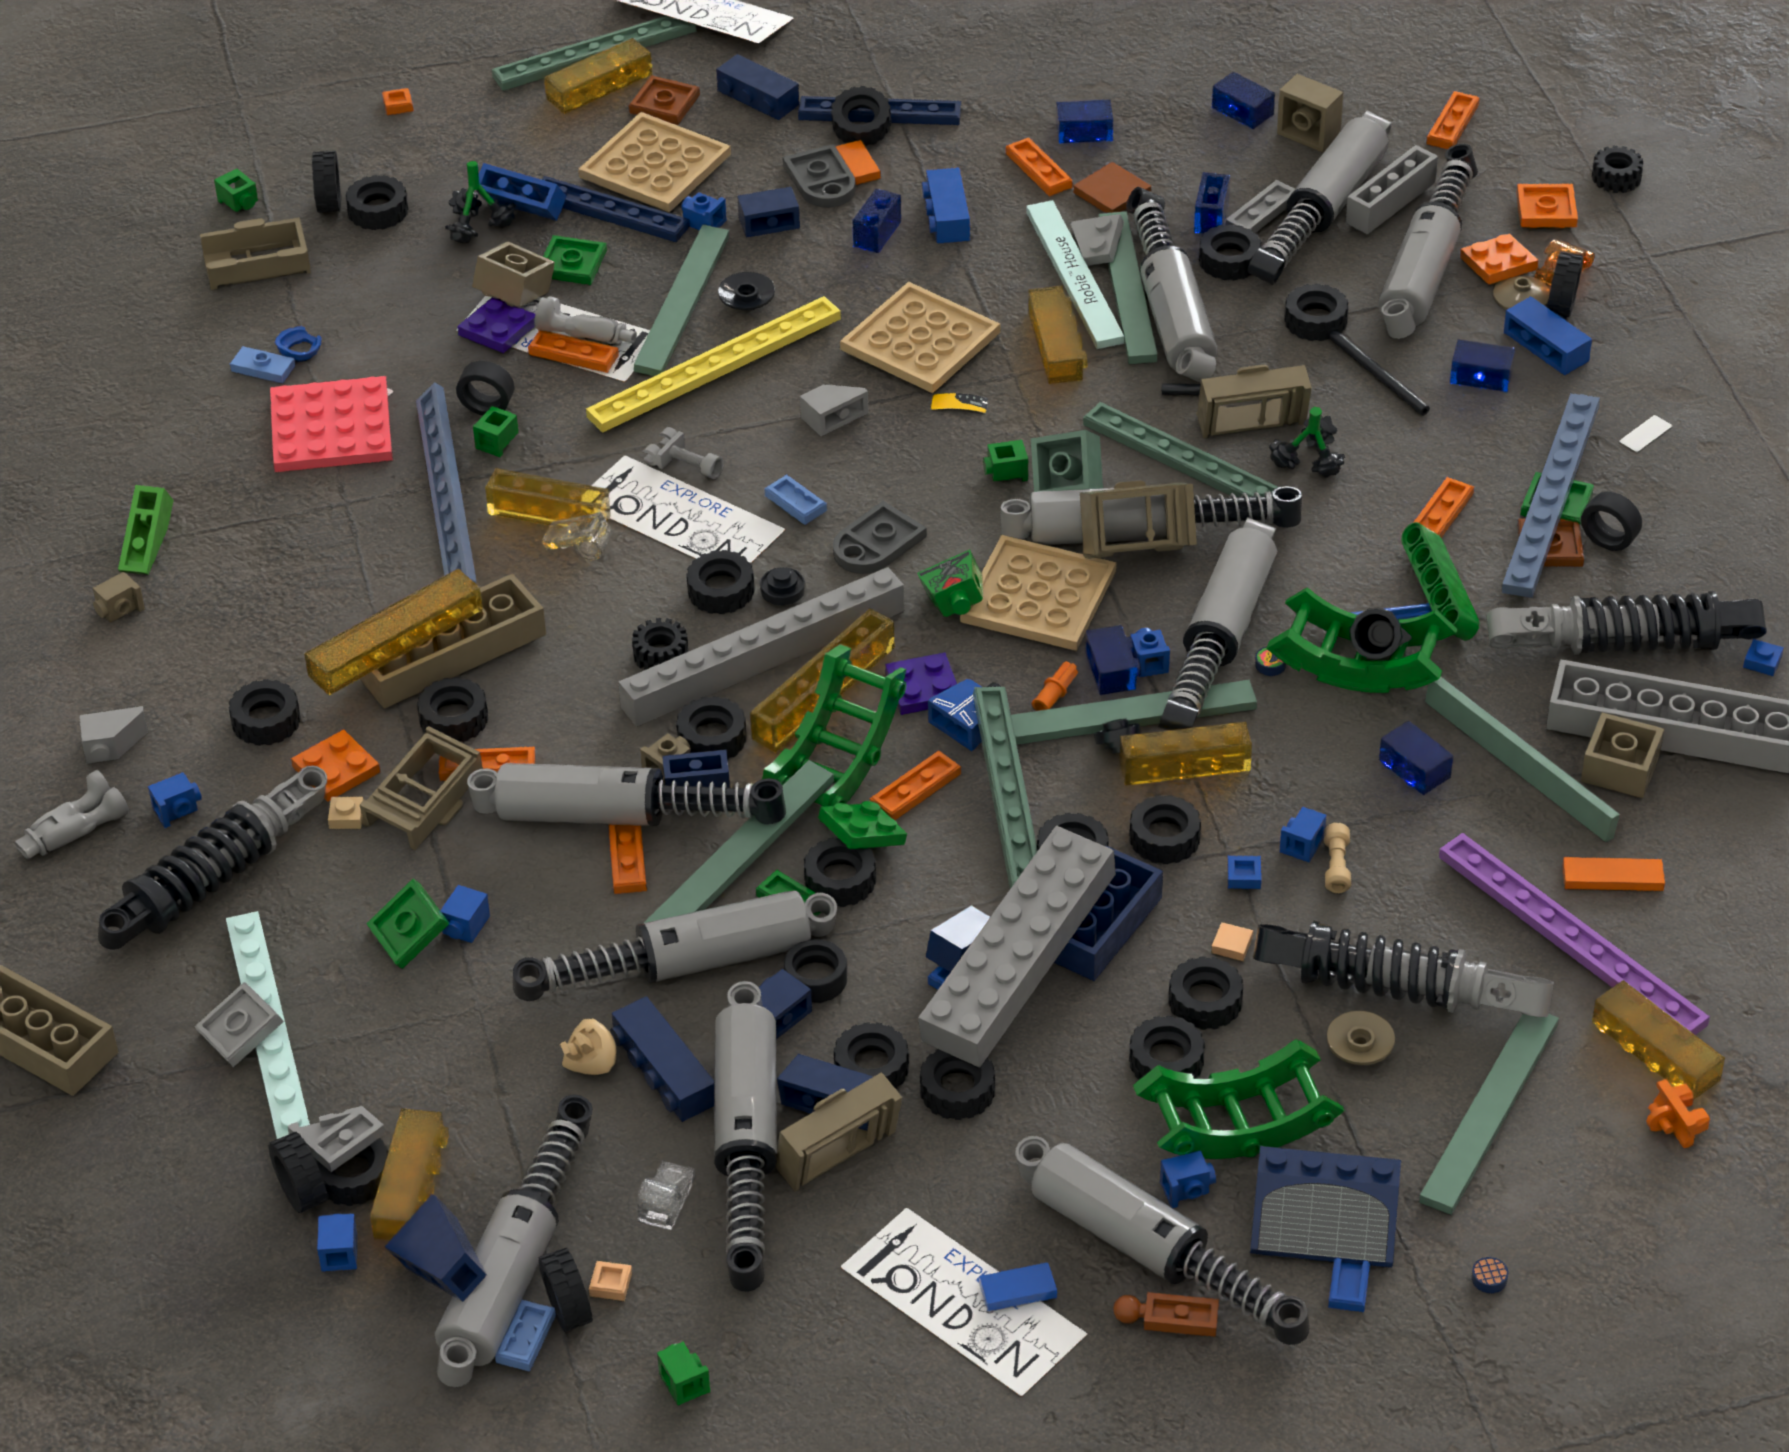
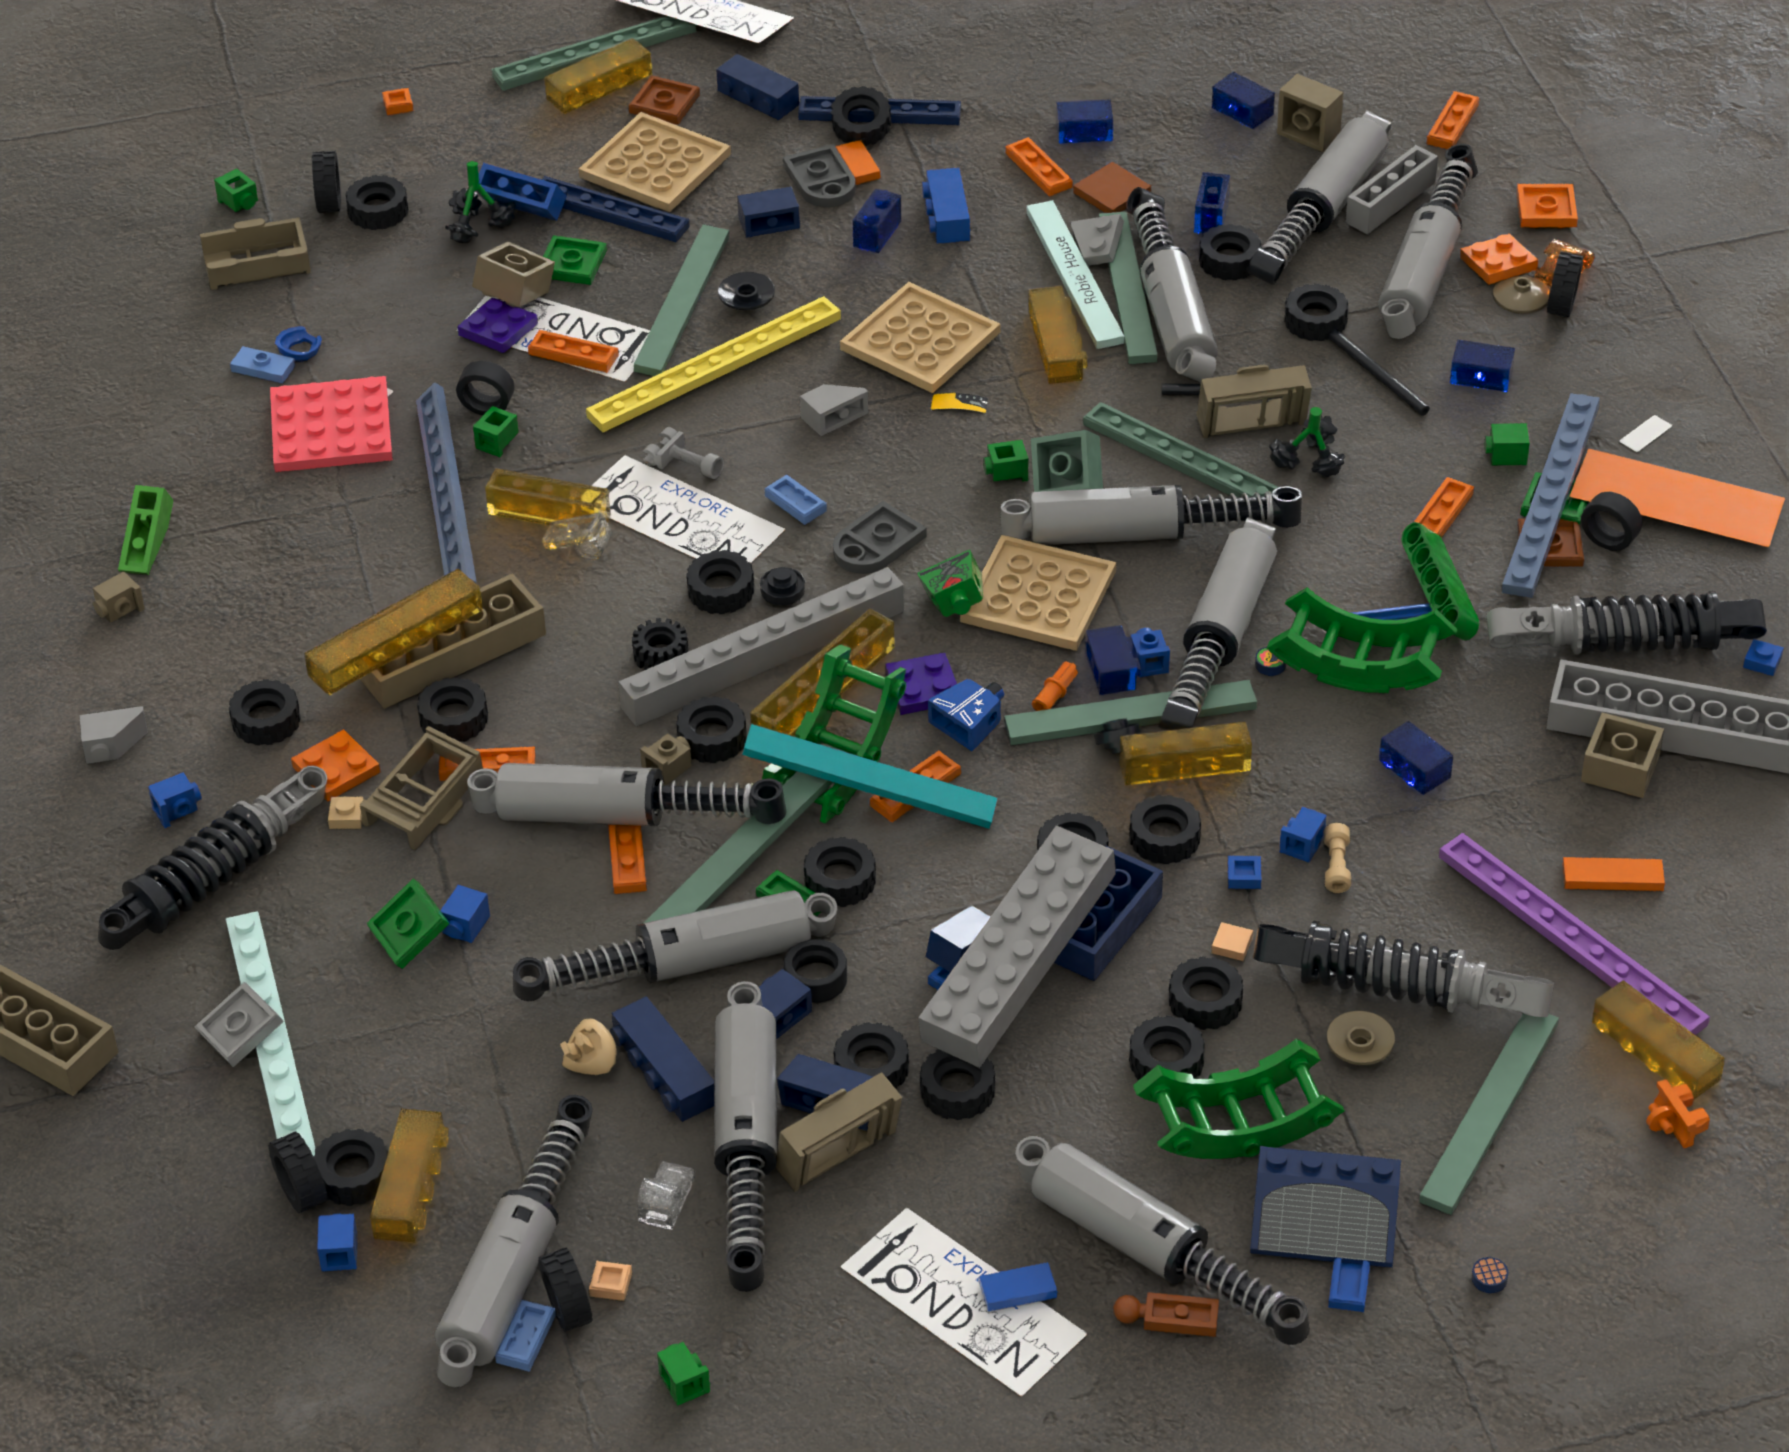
(73, 818): light grey piece -> none
(340, 1135): light grey wing -> none
(438, 1250): dark blue slope -> none
(599, 328): light grey piece -> none
(696, 767): dark blue brick -> none
(704, 211): blue brick -> none
(862, 825): green plate -> none
(870, 776): none -> teal tile
(1005, 779): sand green tile -> none
(1178, 510): dark tan piece -> none
(1186, 1177): blue brick -> none
(1262, 207): light grey plate -> none
(1377, 633): black piece -> none
(1508, 444): none -> green brick
(1523, 759): sand green tile -> none
(1547, 335): blue brick -> none
(1617, 169): black tyre -> none
(1681, 497): none -> orange sticker

